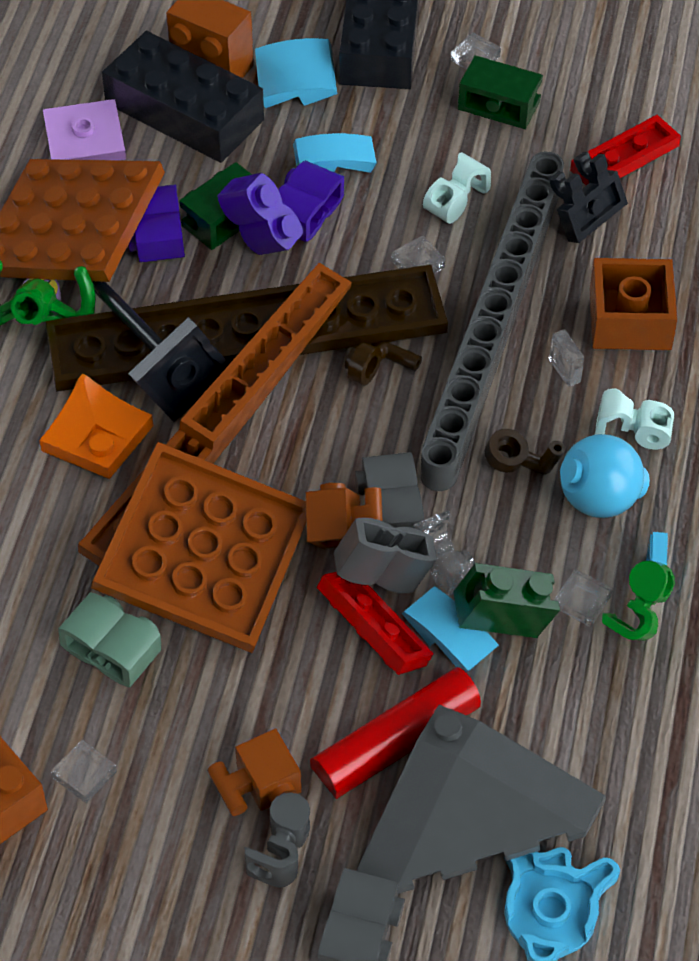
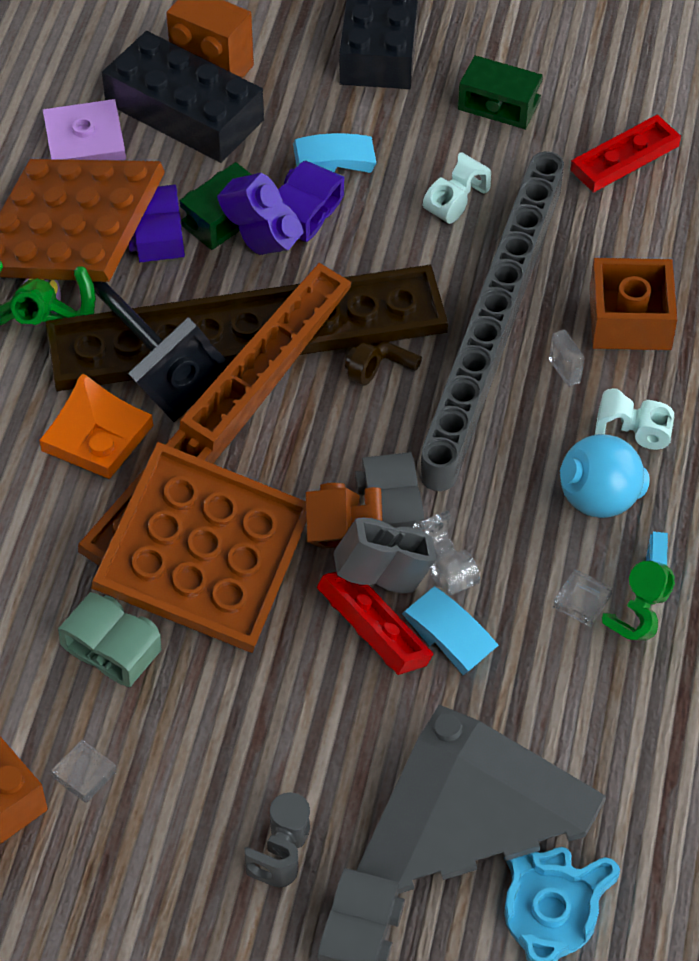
(262, 769): dark orange brick -> none
(296, 70): medium azure slope -> none
(392, 733): red brick -> none
(418, 253): clear tile -> none
(472, 46): clear tile -> none
(505, 600): dark green brick -> none
(519, 455): dark brown plate -> none
(595, 203): black plate -> none

